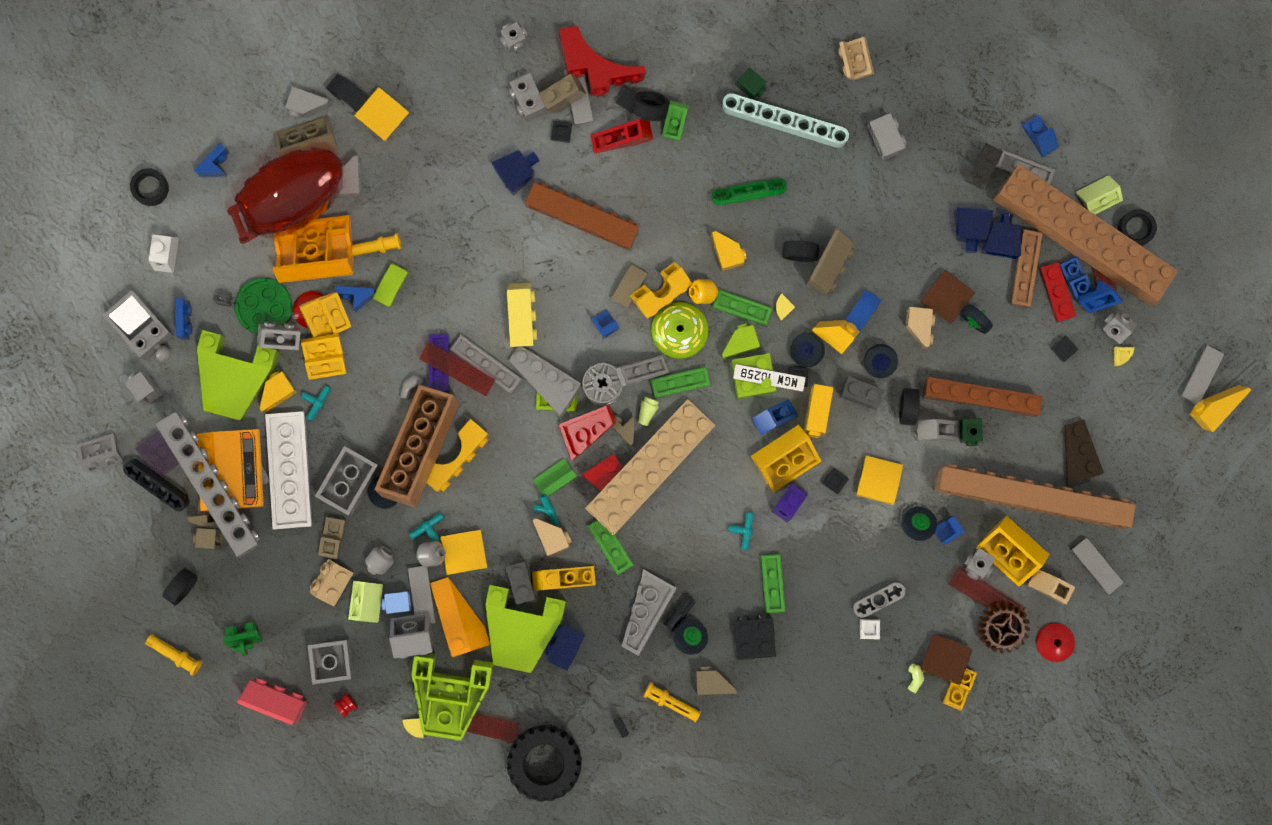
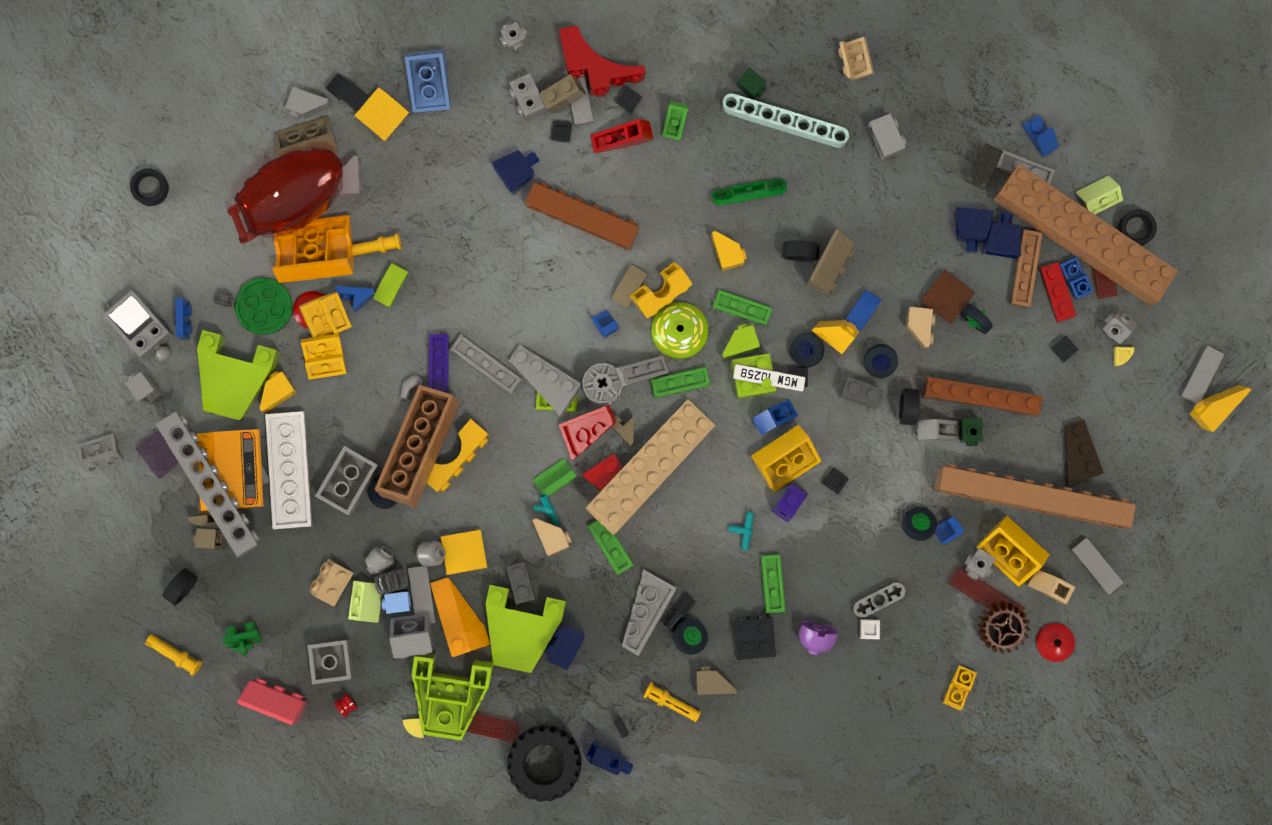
(134, 468): black beam -> none
(163, 251): white torso -> none
(208, 166): blue slope -> none
(278, 336): light grey brick -> none
(317, 402): teal piece -> none
(332, 537): dark tan slope -> none
(390, 582): none -> dark grey gear
(426, 527): teal piece -> none
(428, 80): none -> medium blue slope
(457, 369): clear red tile -> none
(521, 314): light yellow wedge -> none
(563, 578): yellow slope -> none
(602, 755): none -> clear blue torso
(647, 410): yellowish green cone -> none
(650, 106): black tyre -> none
(703, 291): yellow head -> none
(783, 307): light yellow tile -> none
(817, 637): none -> medium lavender cylinder
(818, 410): yellow brick -> none
(879, 480): yellow slope -> none
(918, 677): yellowish green arm -> none
(946, 659): reddish brown slope -> none
(1101, 298): blue slope -> none

